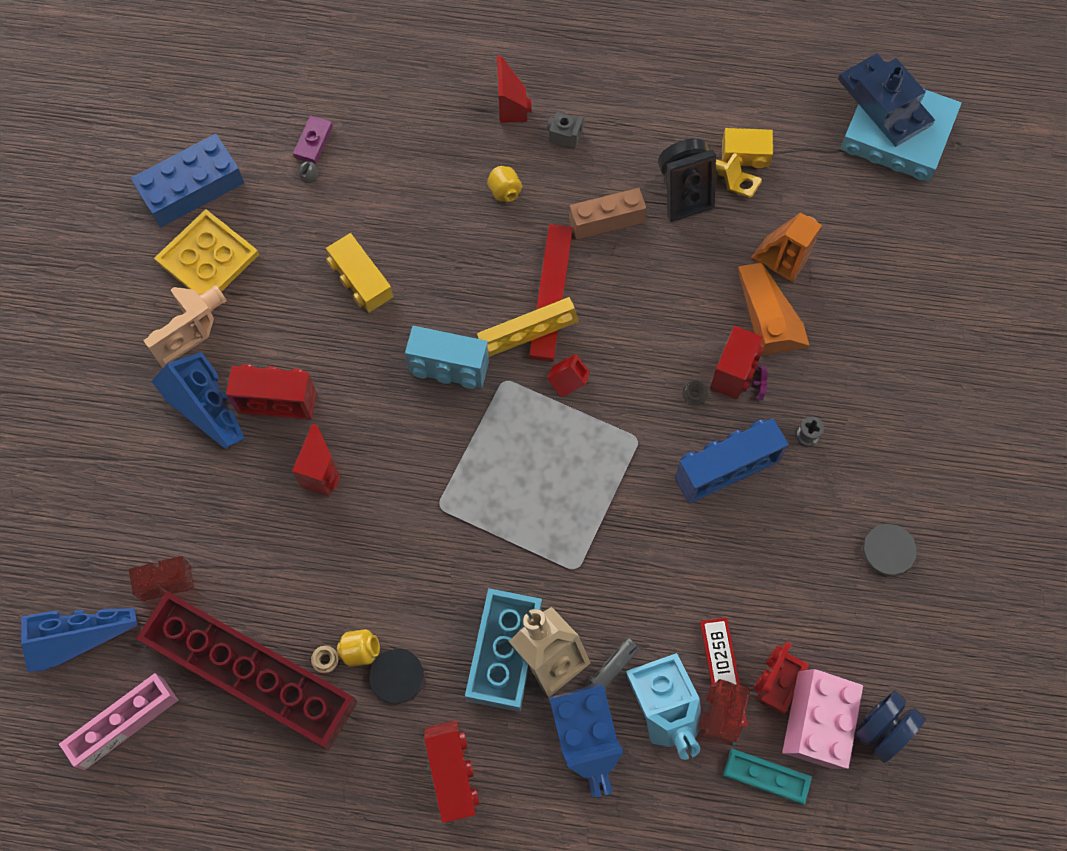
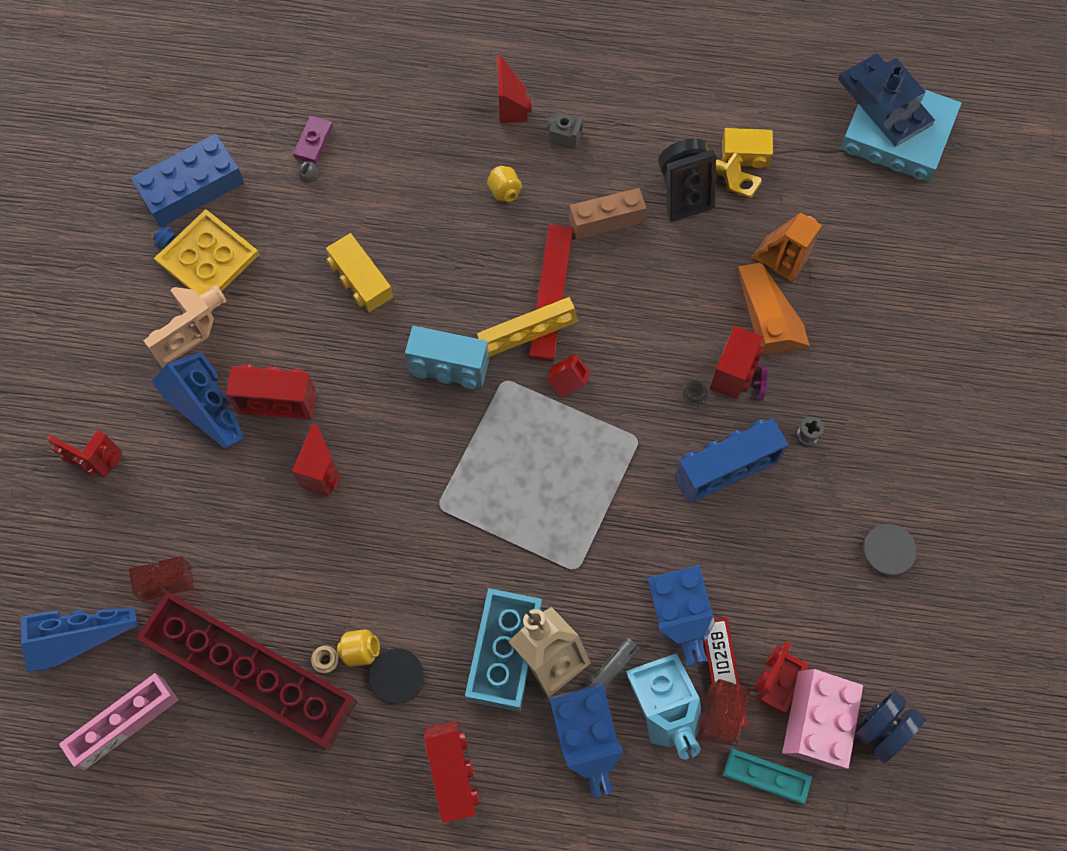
(97, 457): none -> red bracket
(163, 237): none -> blue plate
(683, 610): none -> blue plate

